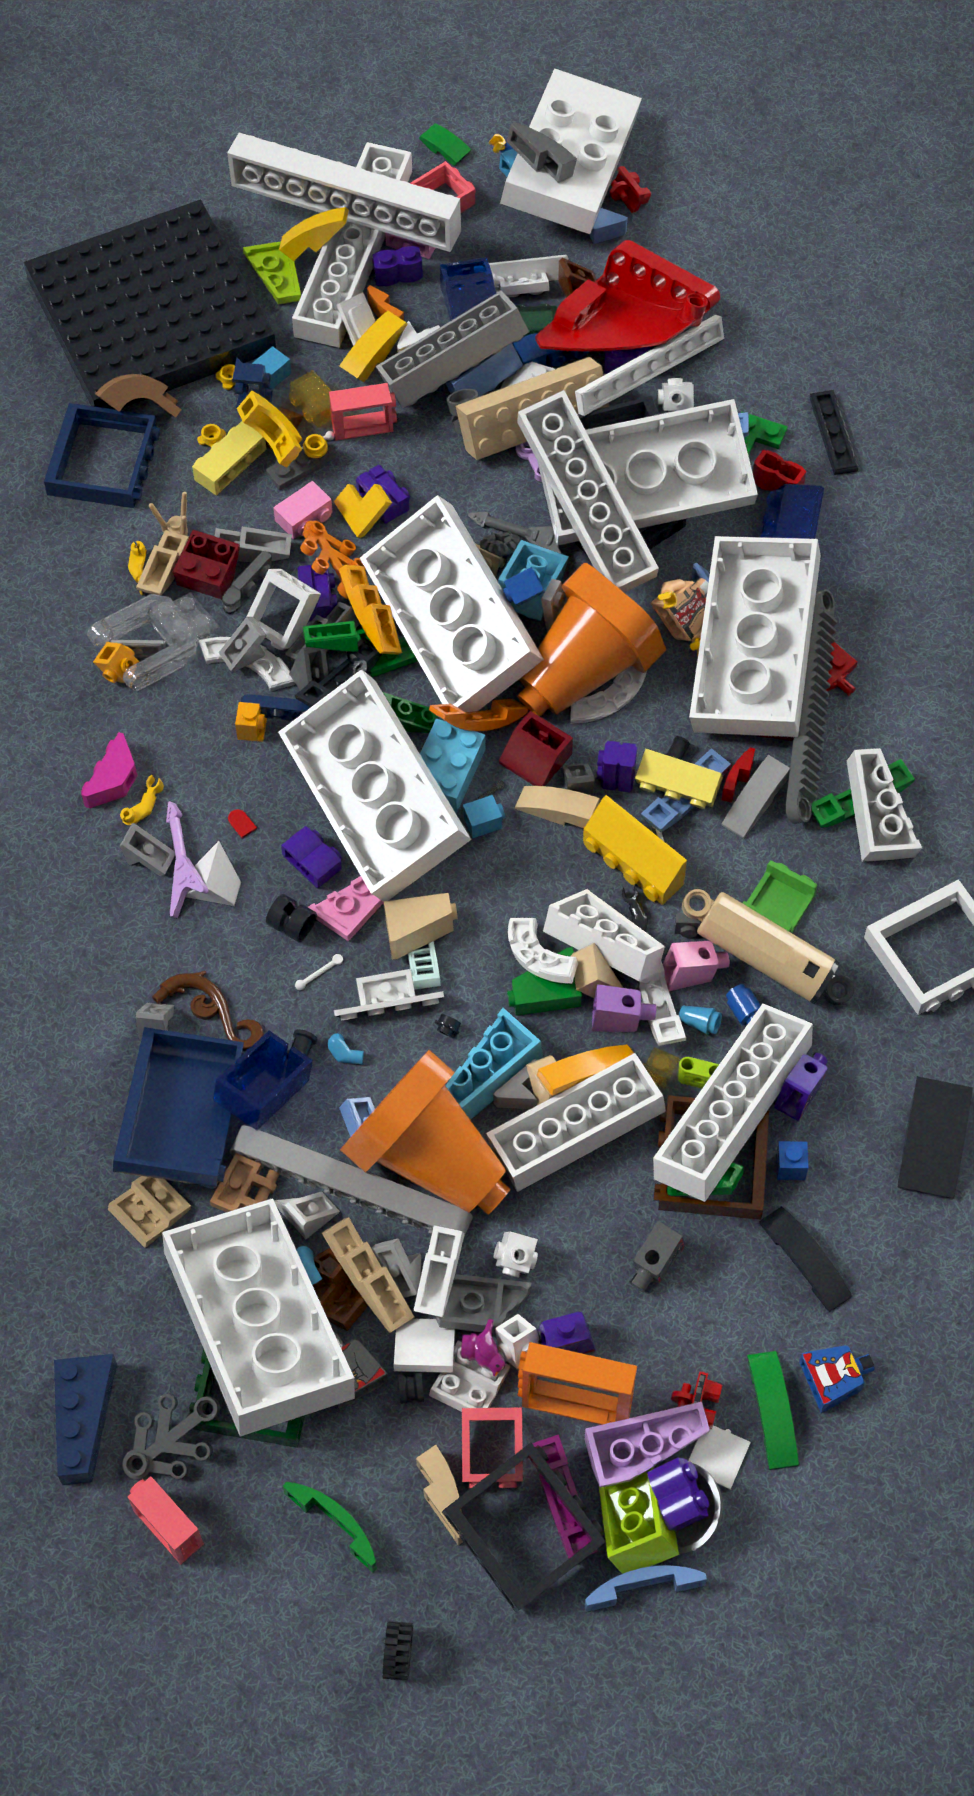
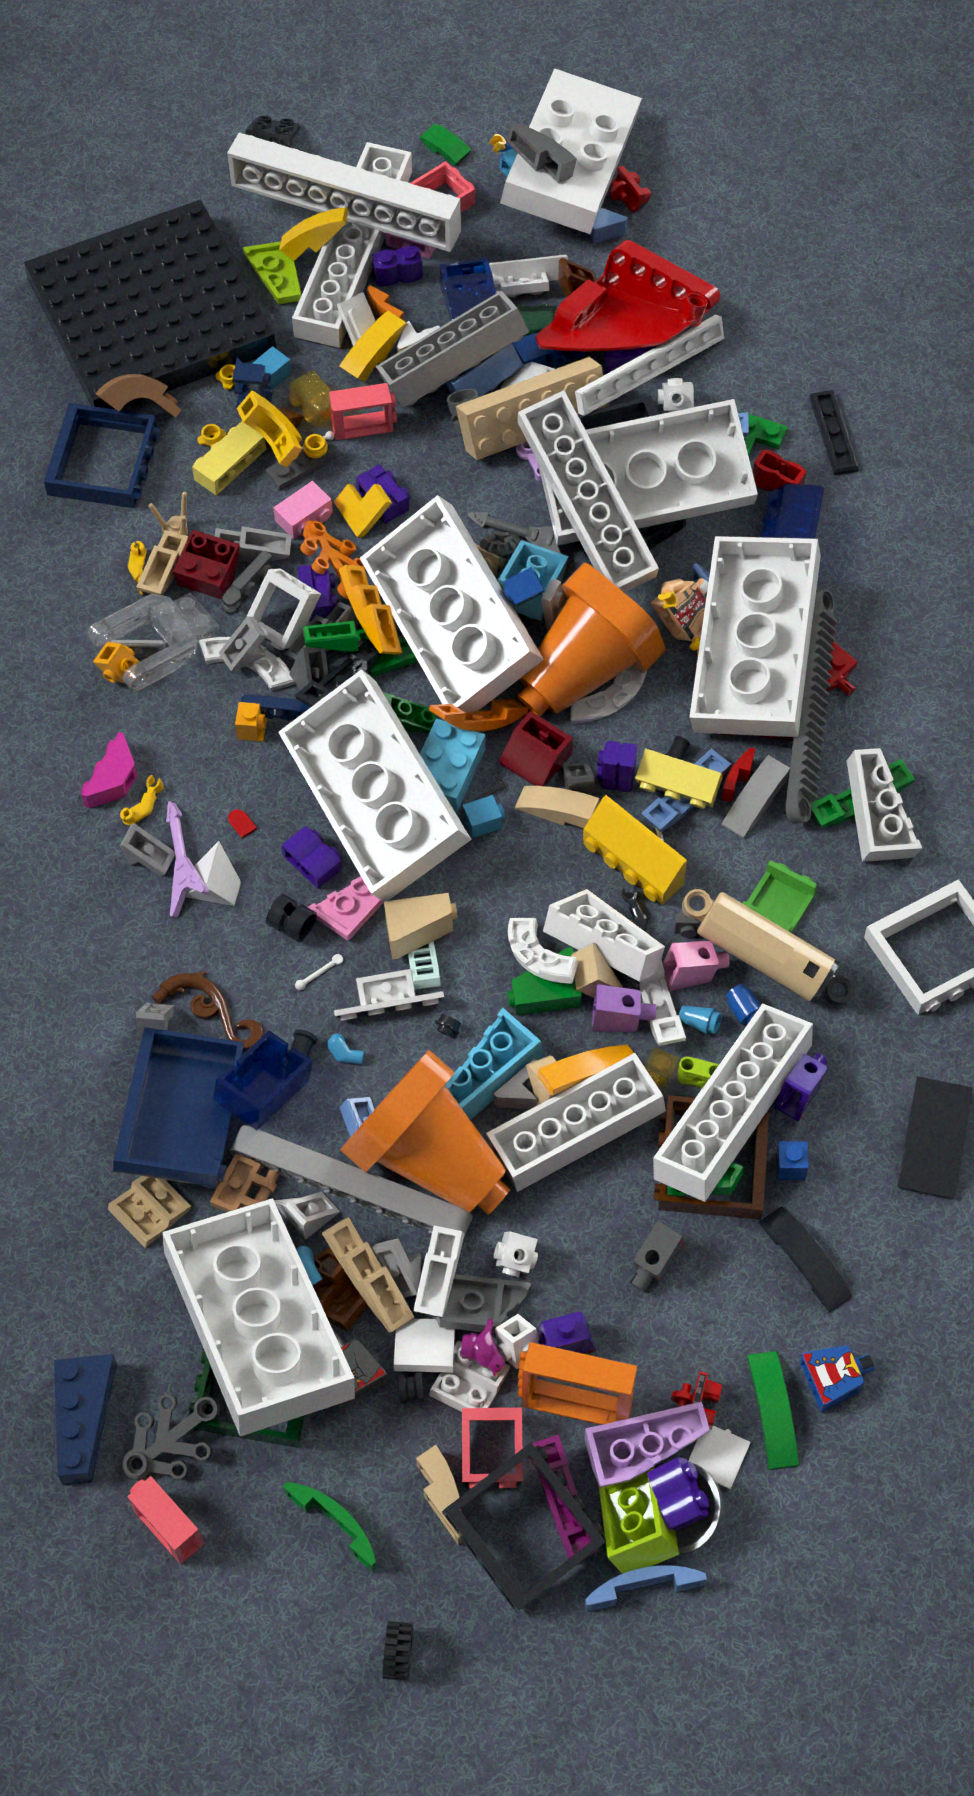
(273, 131): none -> black bracket

